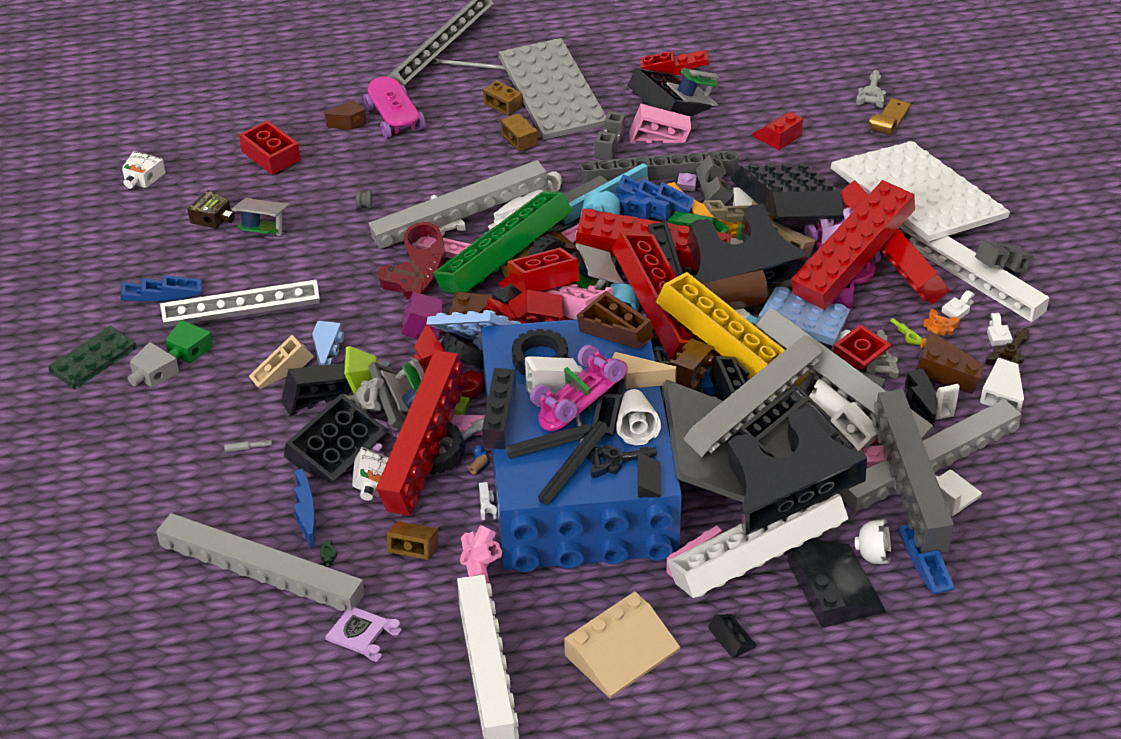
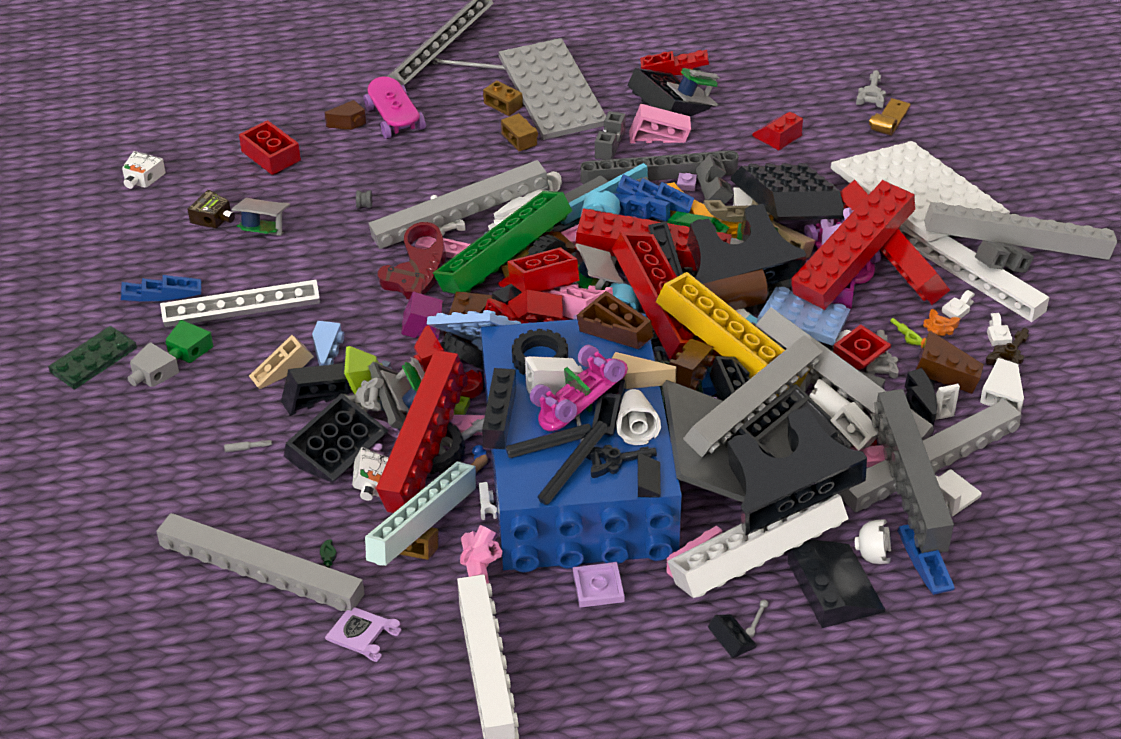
(304, 509): blue slope -> none
(420, 513): none -> light aqua brick
(598, 584): none -> lavender plate
(620, 645): tan slope -> none
(750, 631): none -> light grey hinge
(1020, 230): none -> light grey brick

